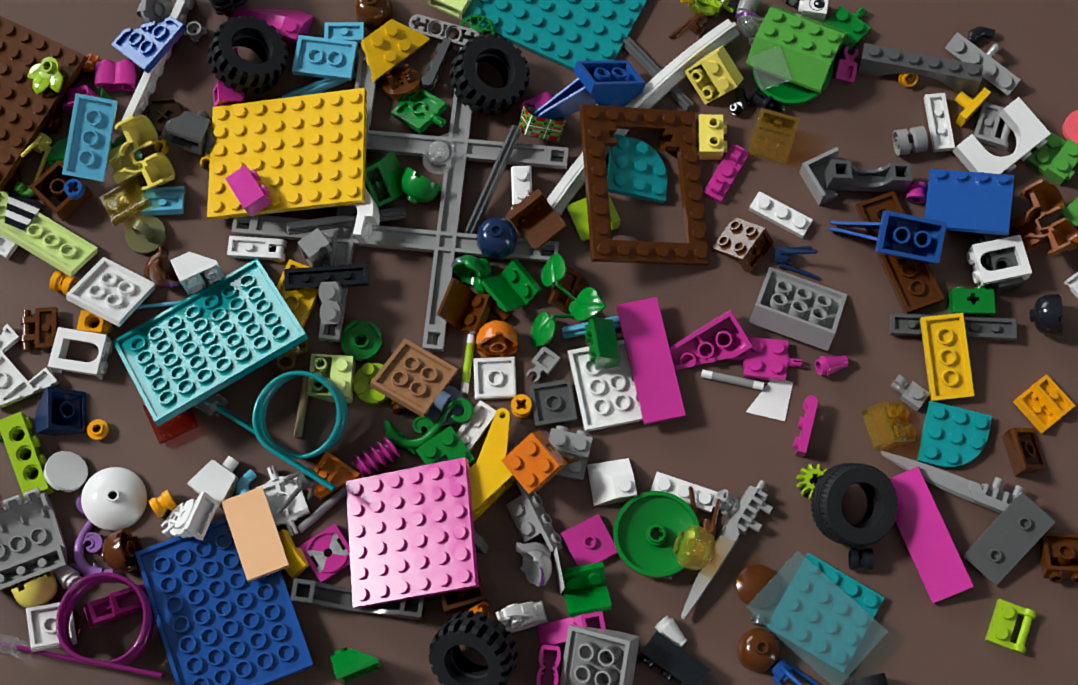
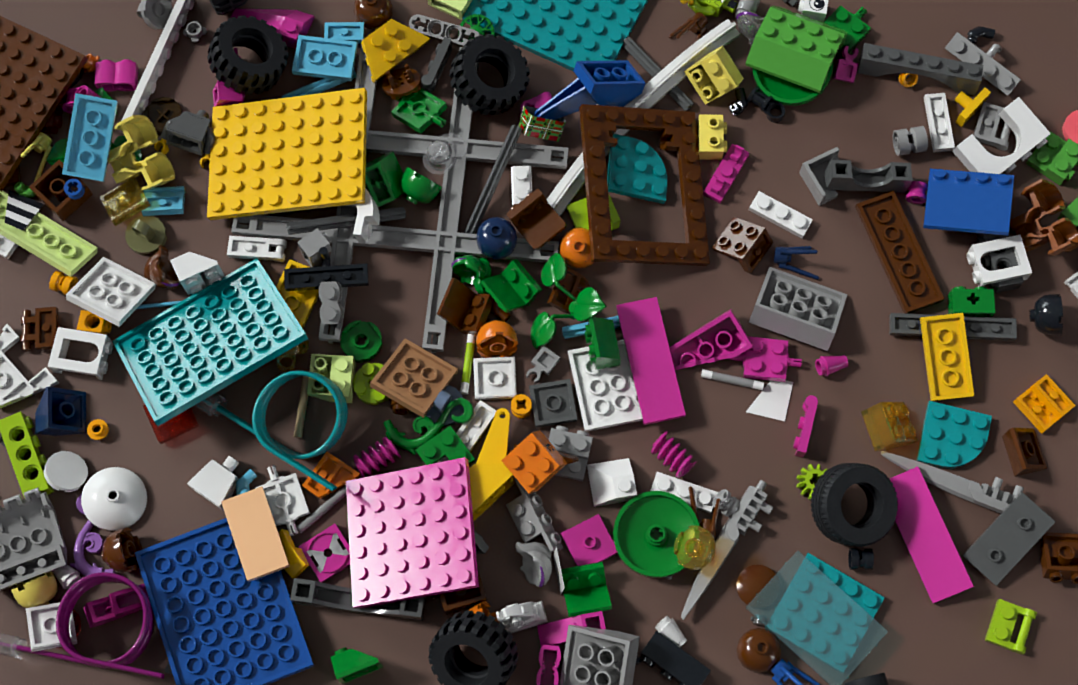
(46, 77): lime plate -> none
(150, 42): plate -> none
(163, 503): light orange wheel -> none
(191, 518): white piece -> none
(248, 190): dark pink brick -> none
(304, 482): dark grey plant -> none
(576, 248): none -> orange cylinder
(672, 455): none -> dark pink piece
(770, 68): clear piece -> none
(773, 135): clear yellow slope -> none
(902, 236): blue slope -> none
(912, 394): light grey plate -> none

